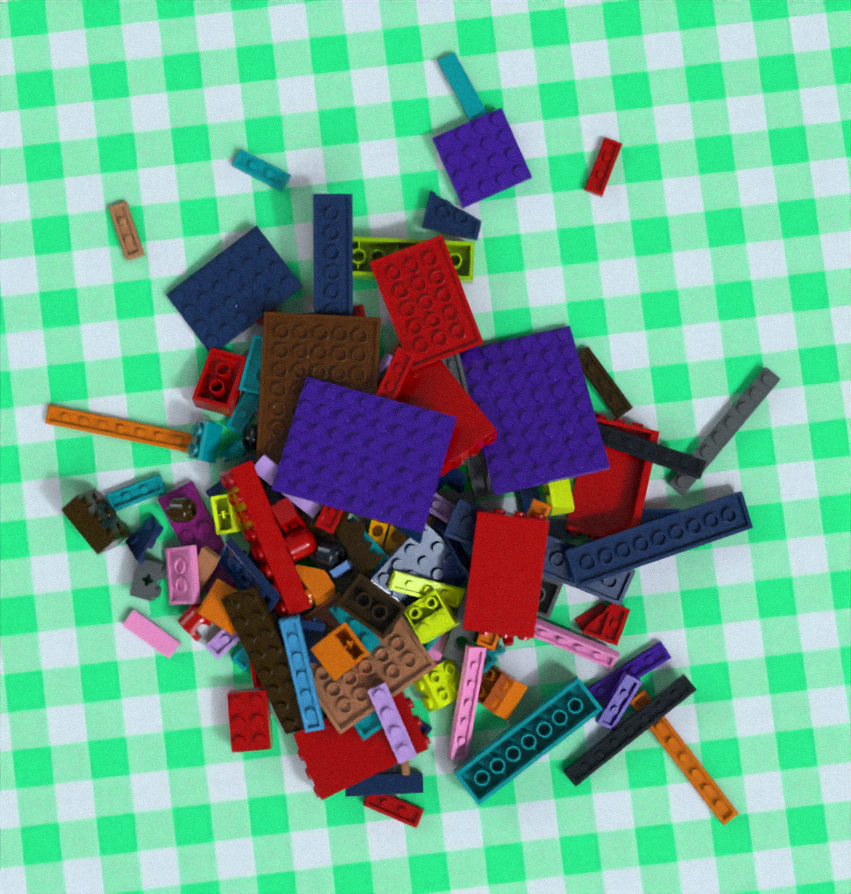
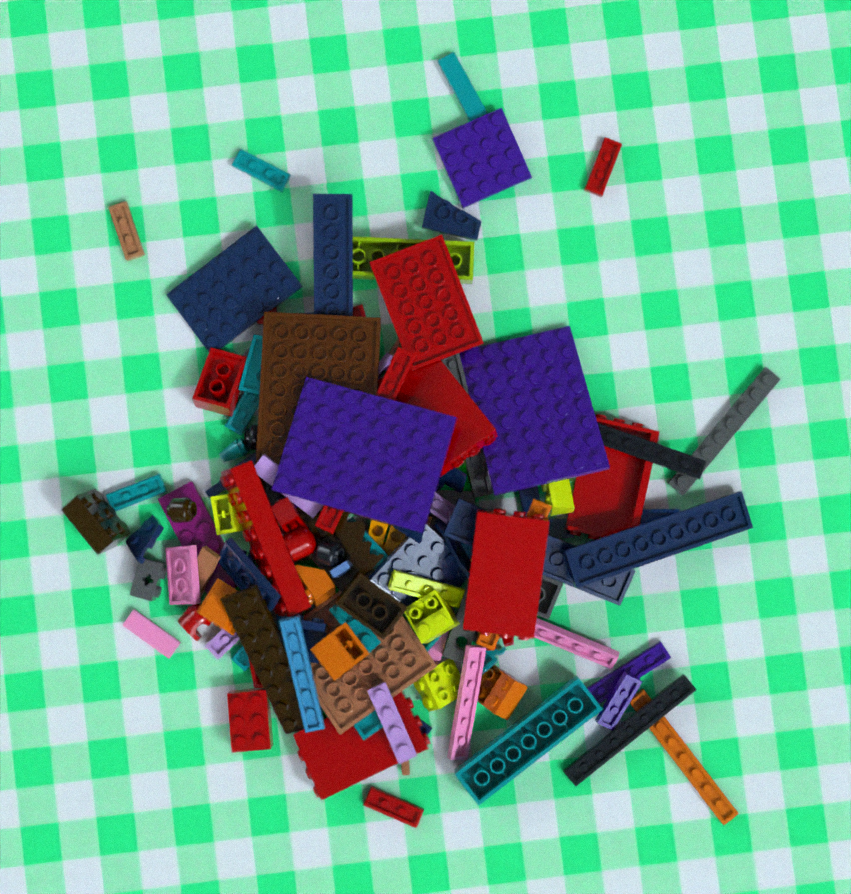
(118, 428): orange tile -> none
(205, 441): teal slope -> none
(387, 784): dark blue tile -> none
(584, 619): red sticker -> none
(603, 383): dark brown tile -> none
(608, 624): red wing -> none

